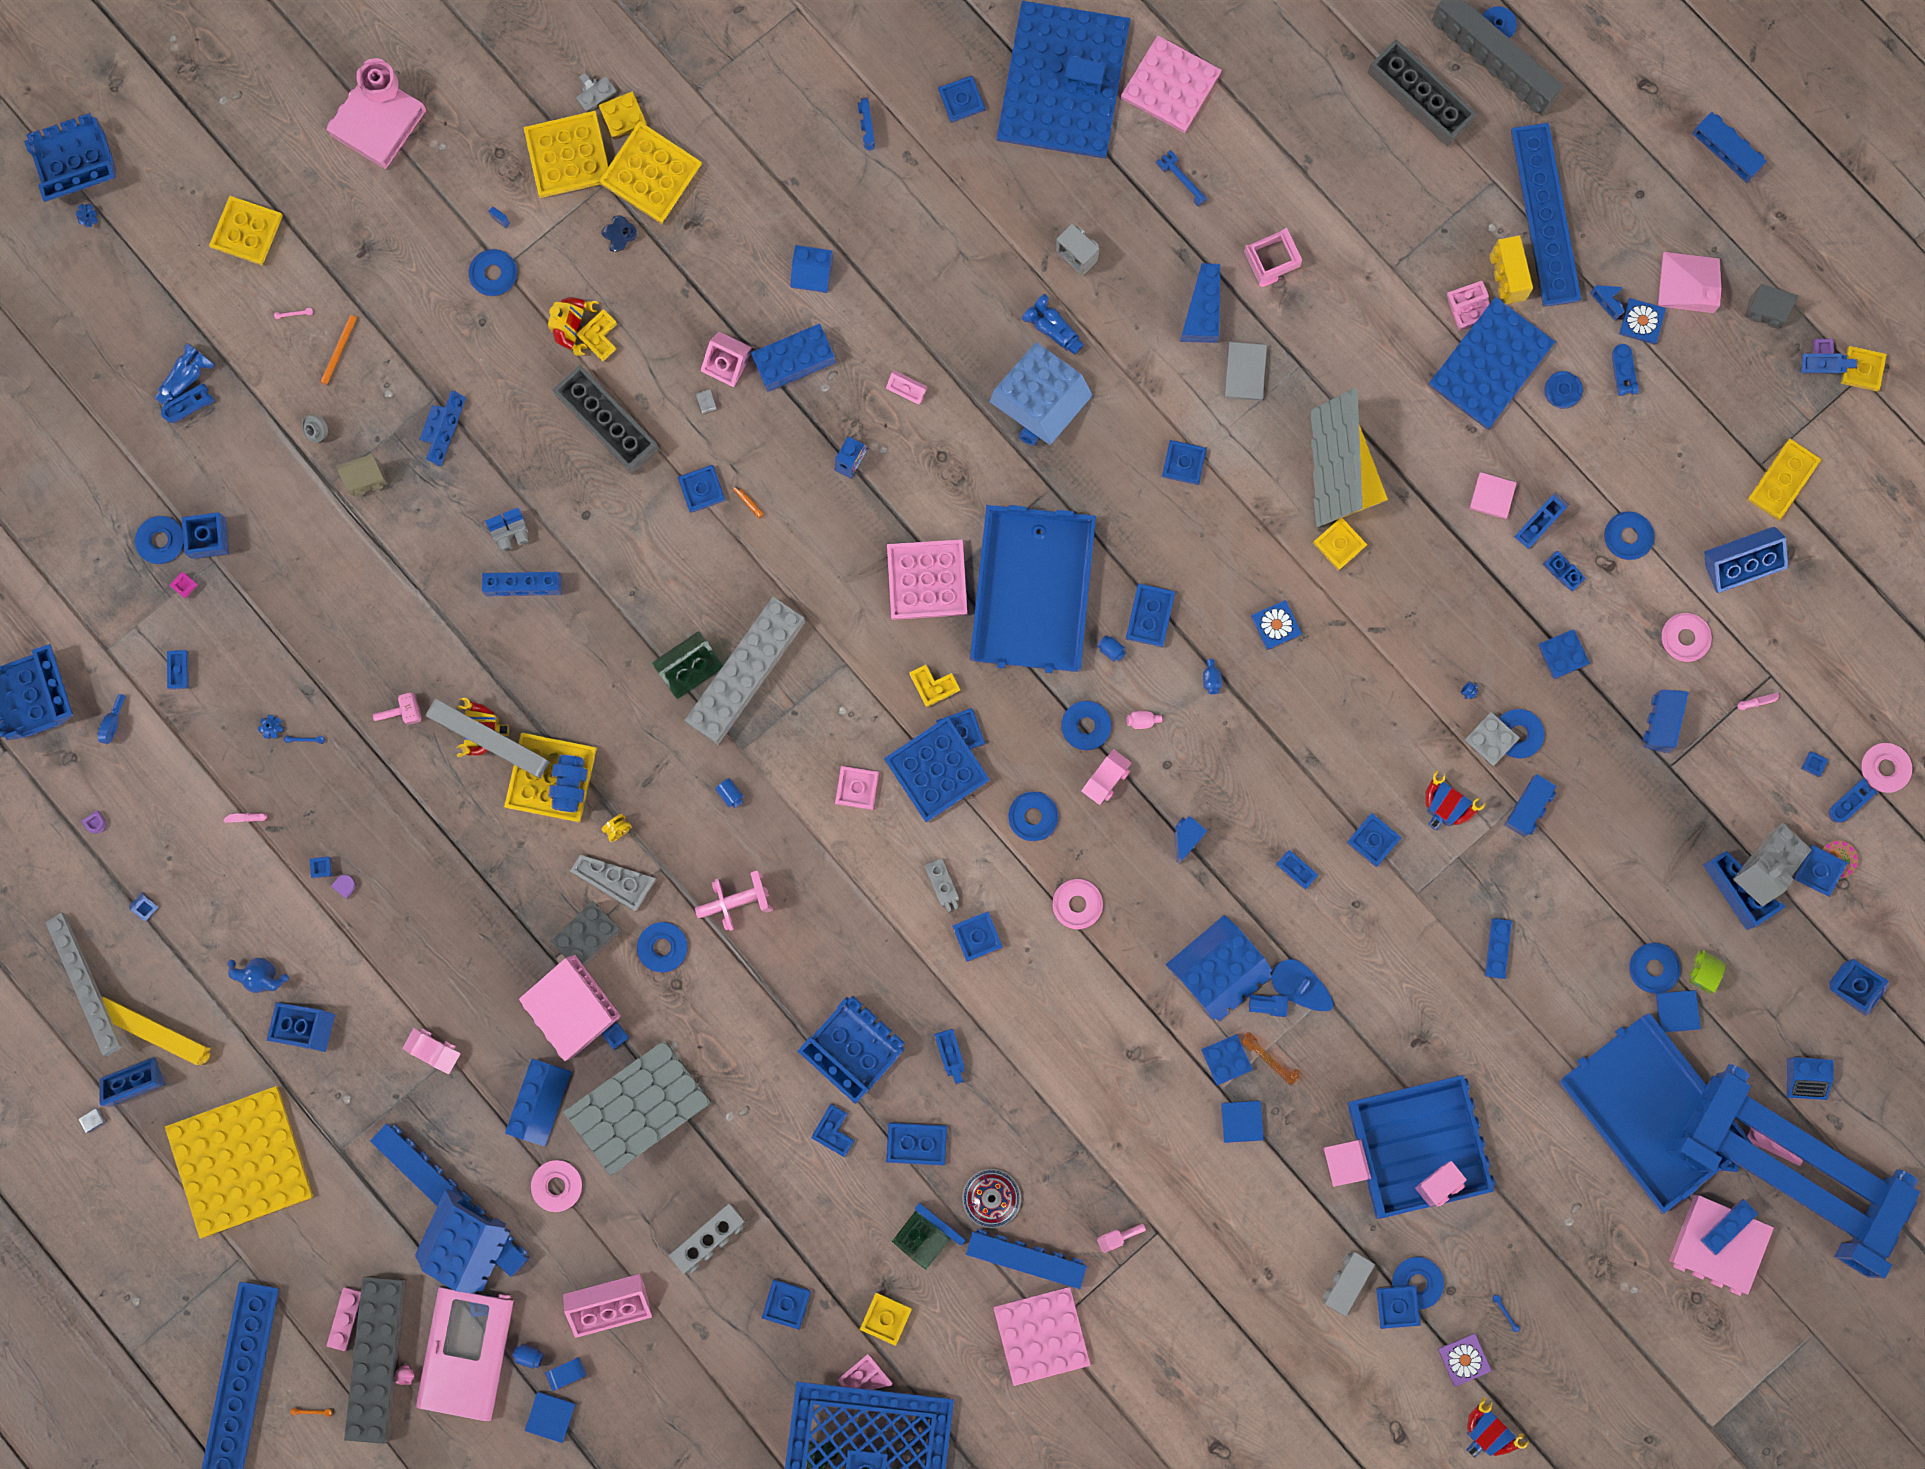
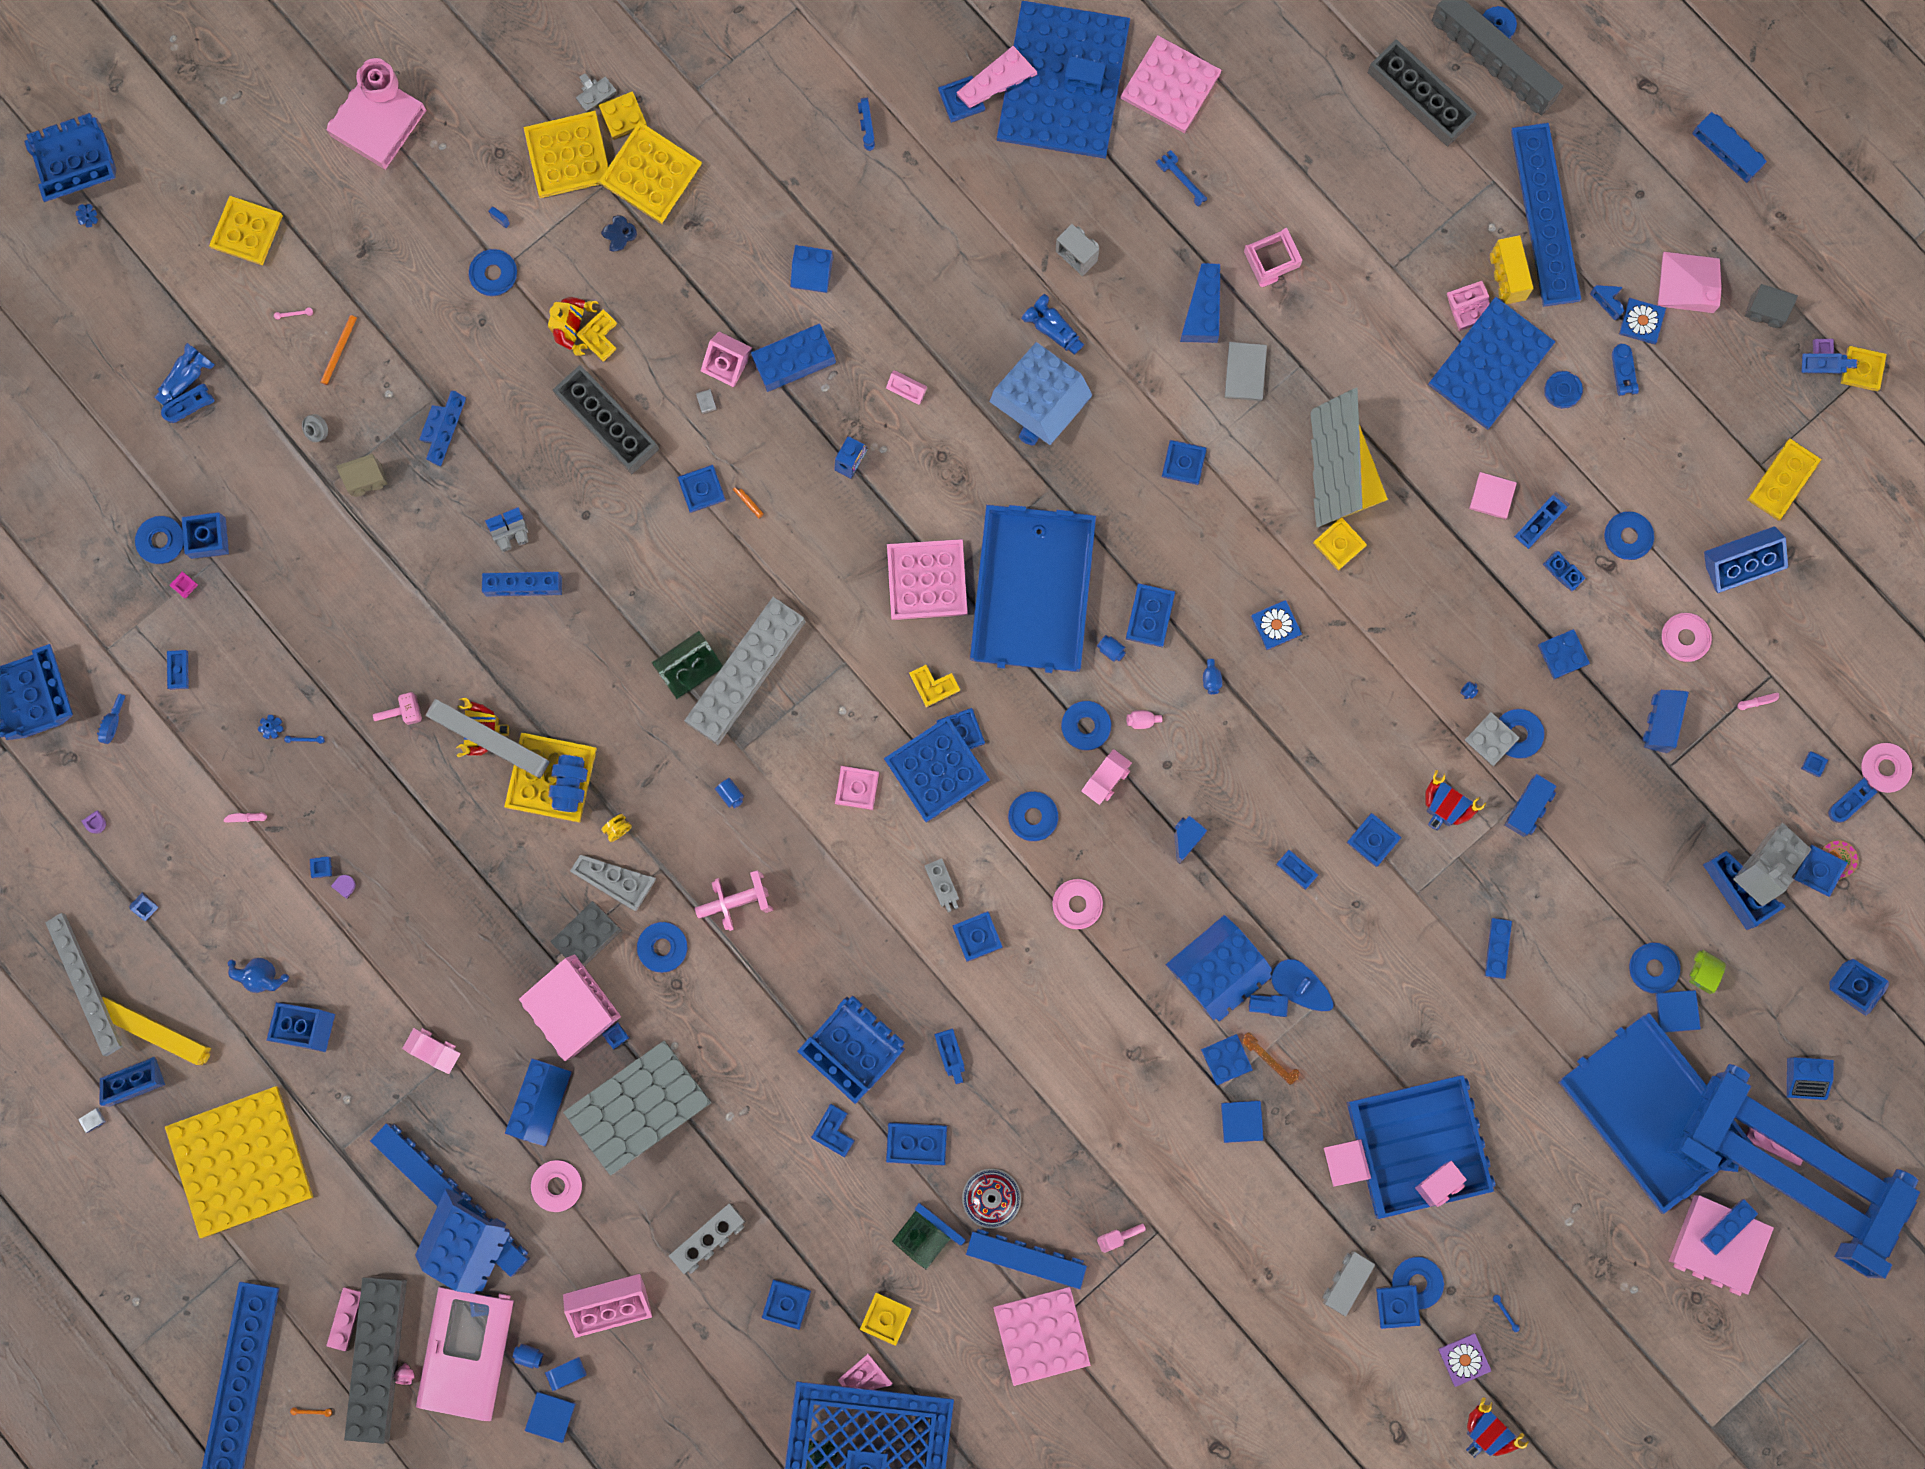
(1004, 72): none -> bright pink wing

